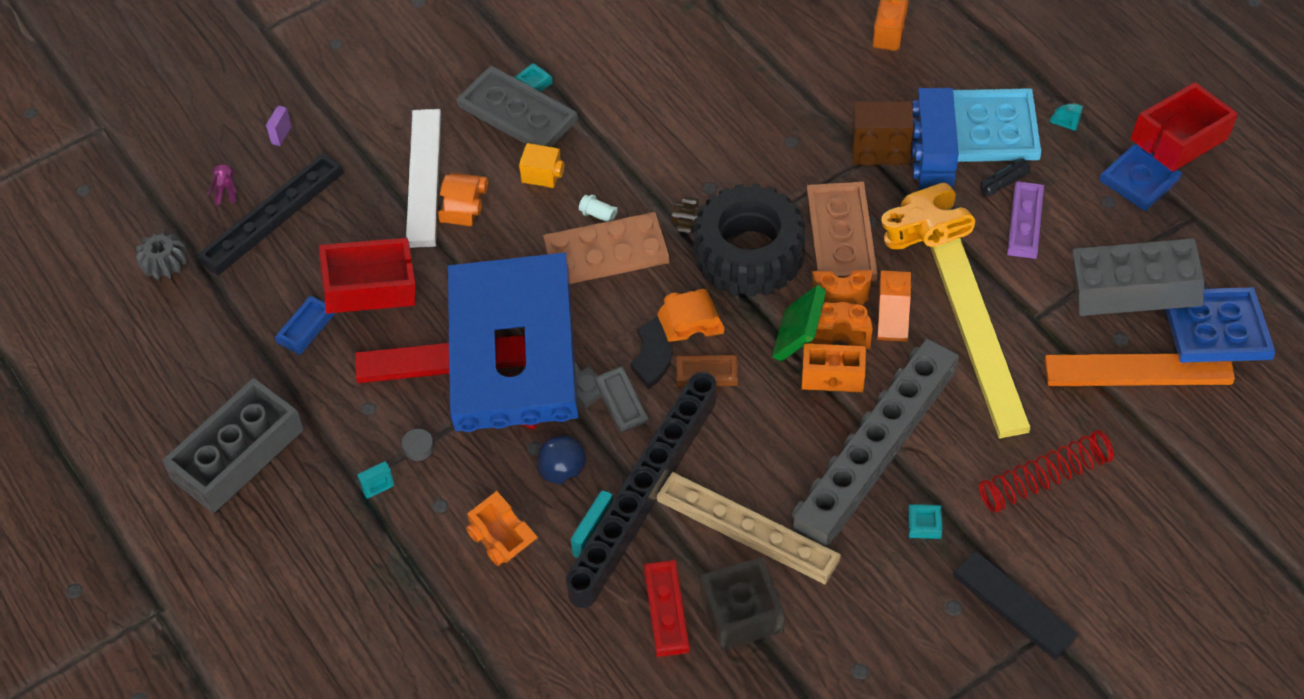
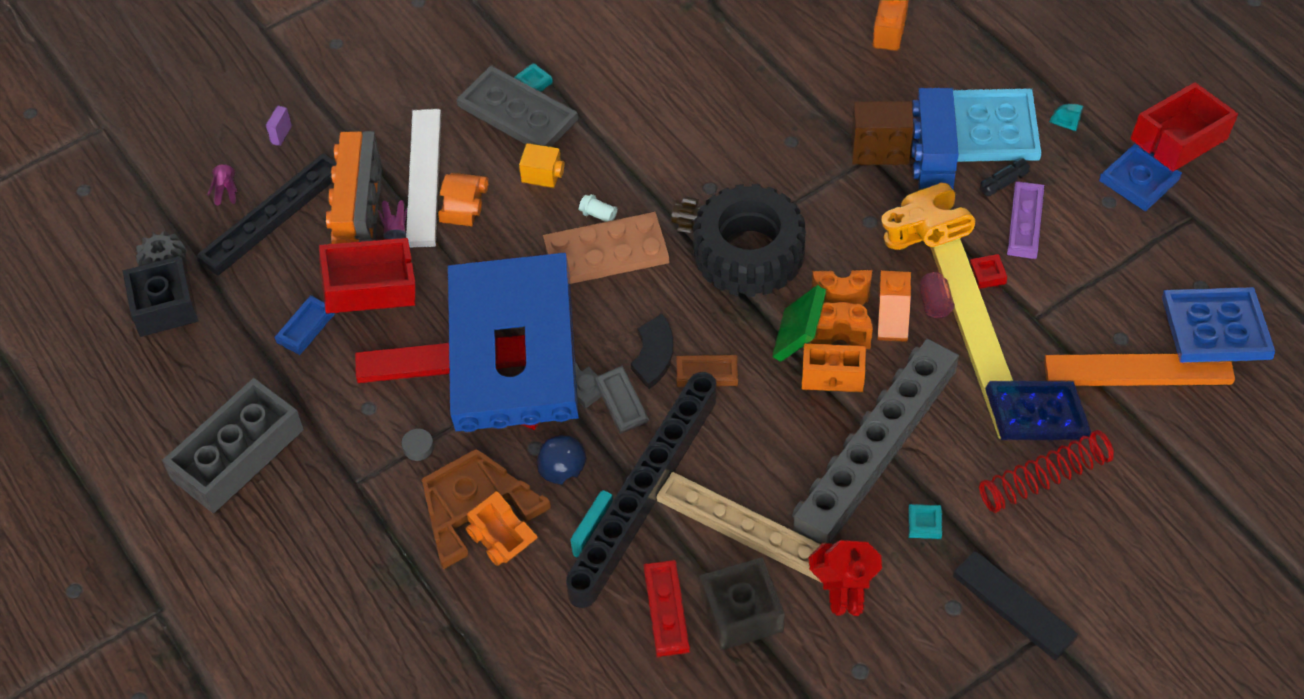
(160, 296): none -> black brick
(355, 188): none -> piece
(376, 480): teal tile -> none
(393, 225): none -> flat silver piece
(462, 487): none -> dark orange wing
(689, 314): orange cylinder -> none
(841, 228): nougat plate -> none
(845, 572): none -> red hinge
(936, 295): none -> clear pink brick
(988, 271): none -> red tile
(1037, 410): none -> clear blue plate
(1138, 277): dark grey brick -> none

